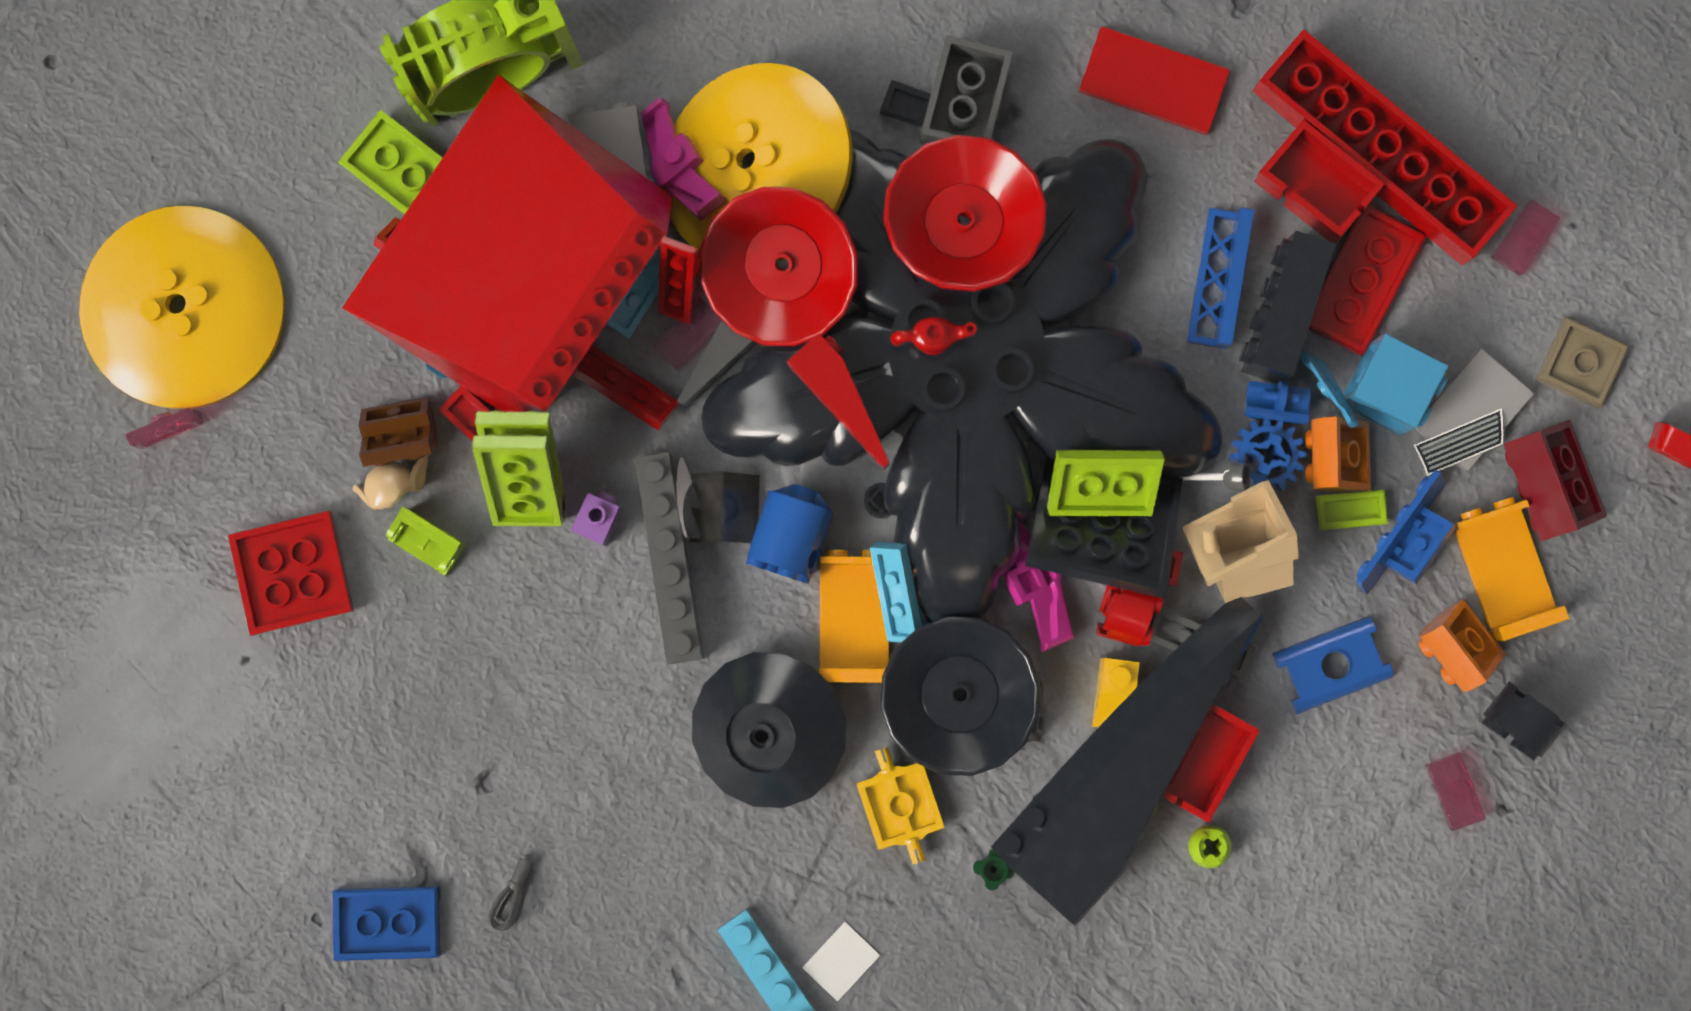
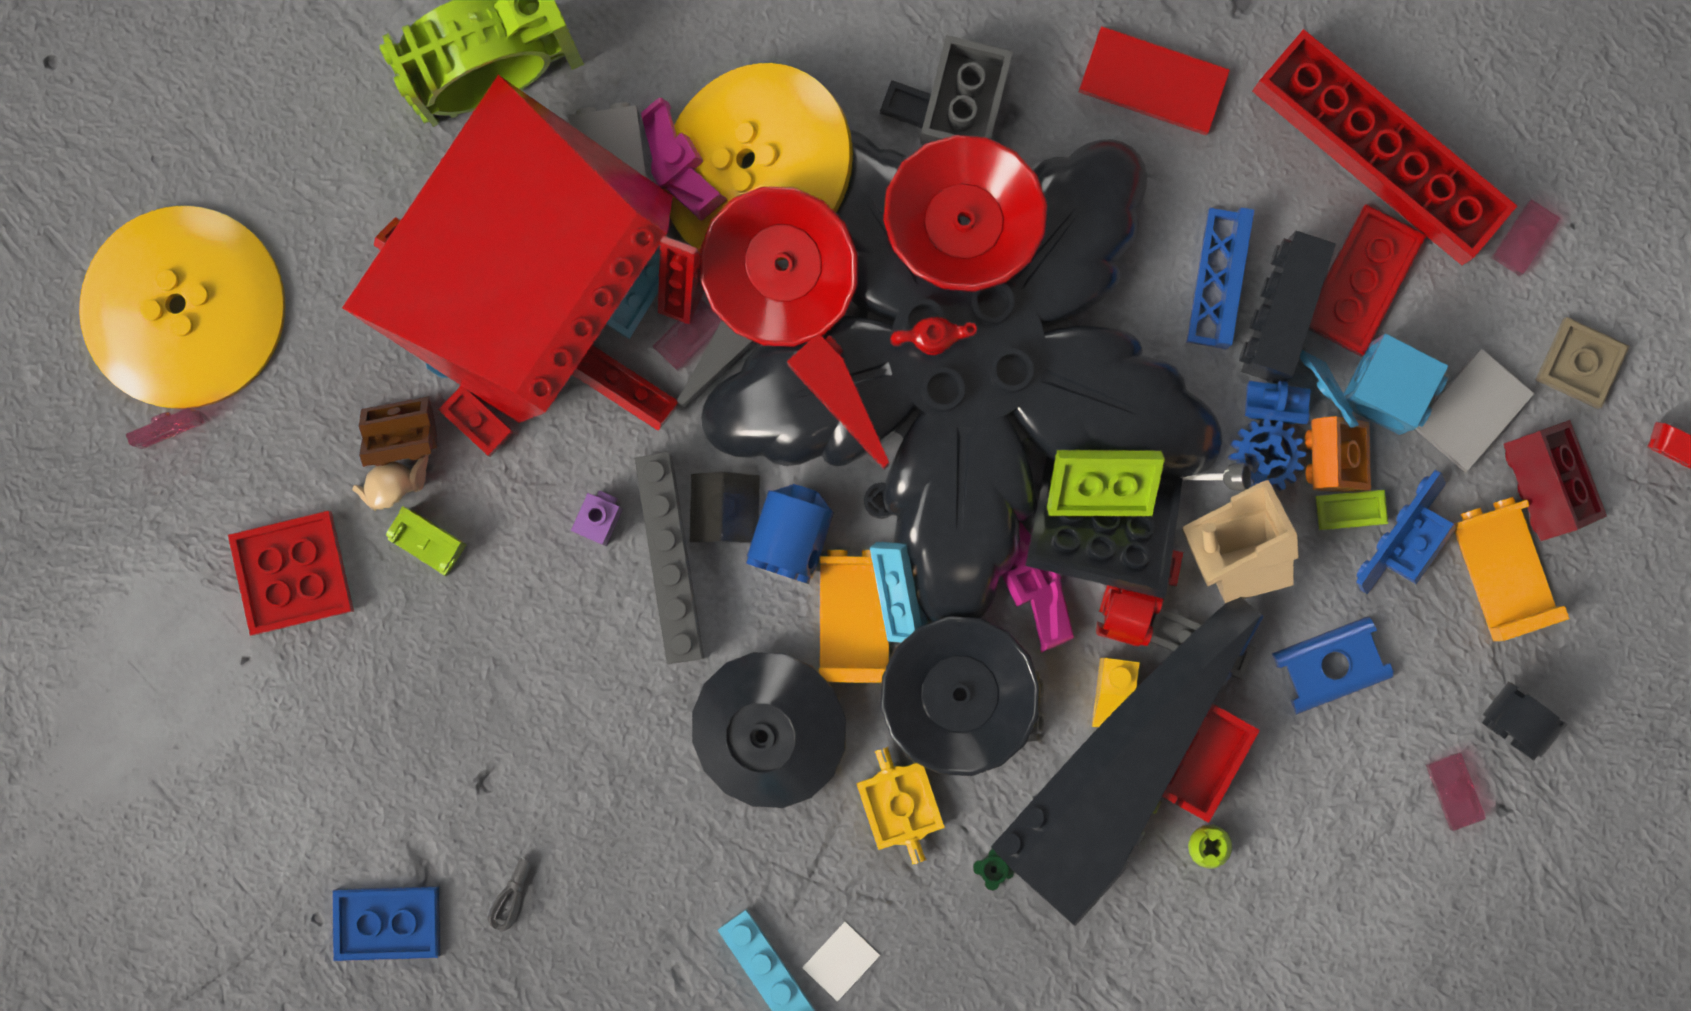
(390, 161): lime plate -> none
(519, 468): lime hinge -> none
(686, 500): sticker -> none
(1319, 182): red piece -> none
(1461, 442): sticker -> none
(1461, 647): orange brick -> none

